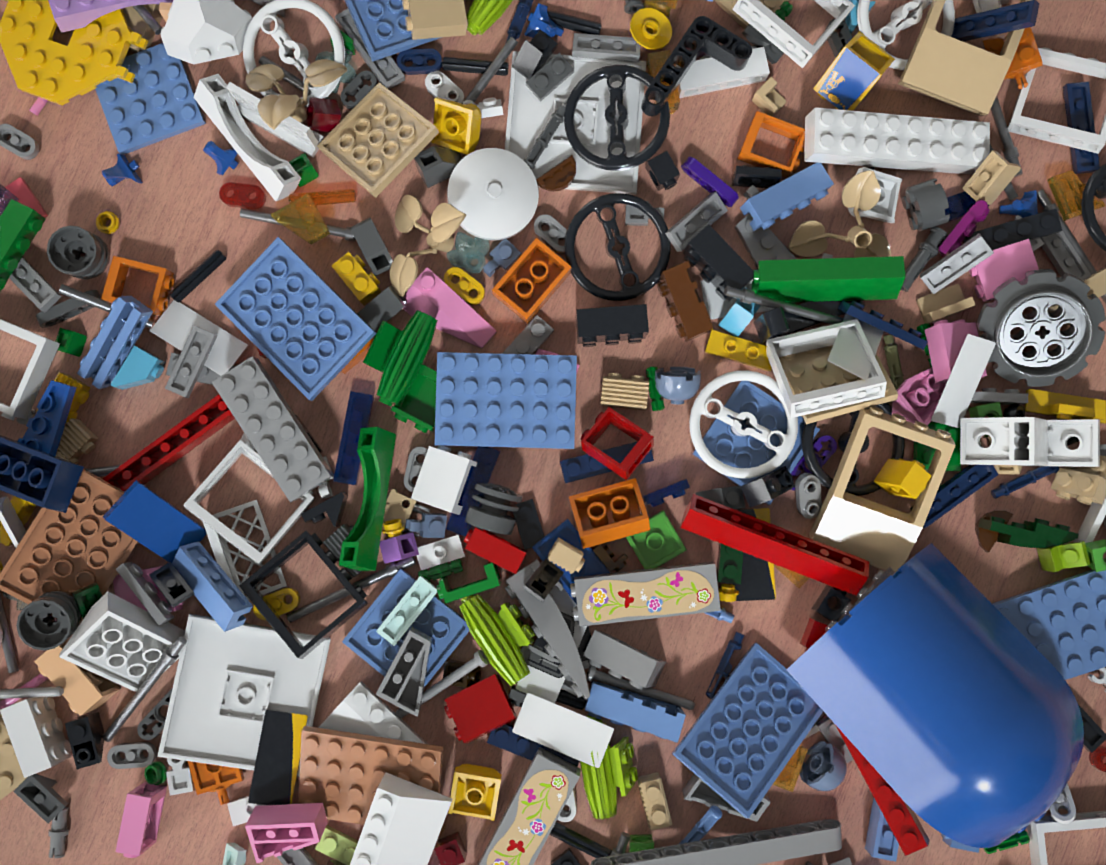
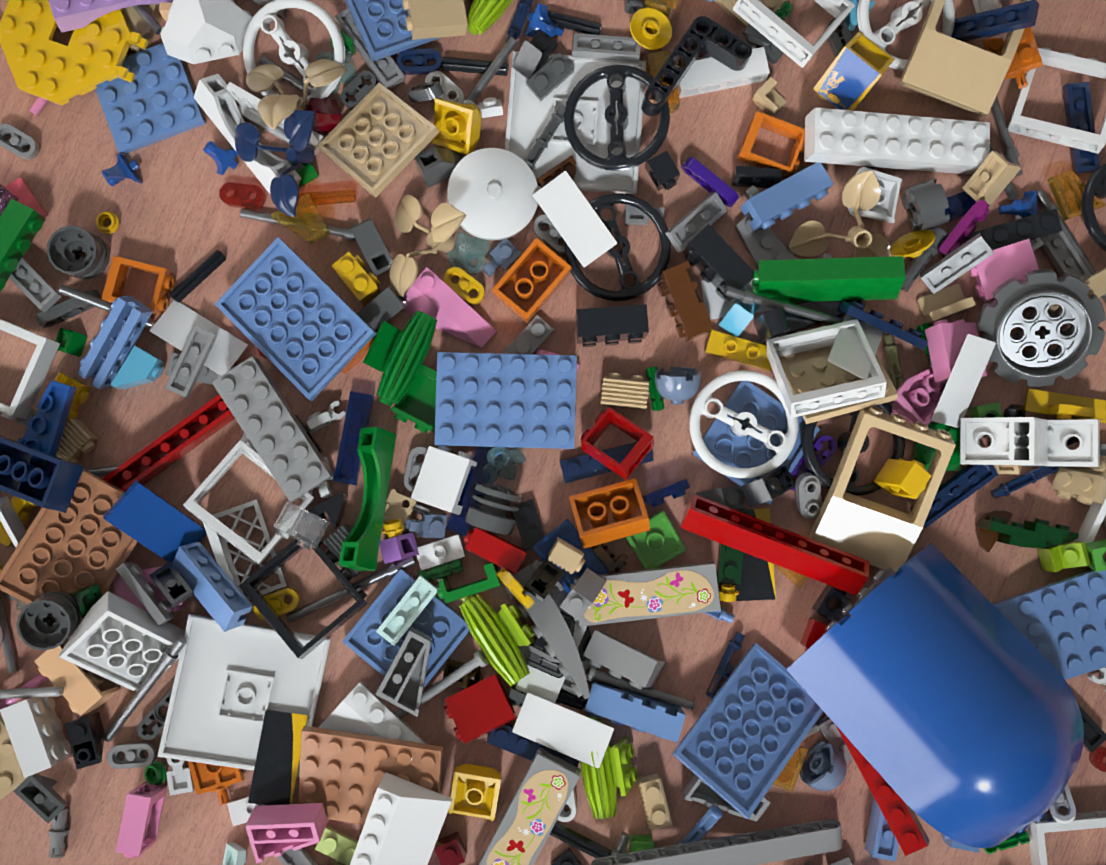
(298, 129): none -> dark blue plant
(300, 525): none -> clear brick
(318, 420): none -> white plate
(425, 92): none -> dark grey beam
(503, 465): none -> clear light blue plate
(515, 588): none -> yellow tile
(574, 219): none -> white sticker
(583, 594): none -> light grey slope
(913, 243): none -> yellow dish
(990, 395): light grey plate -> none

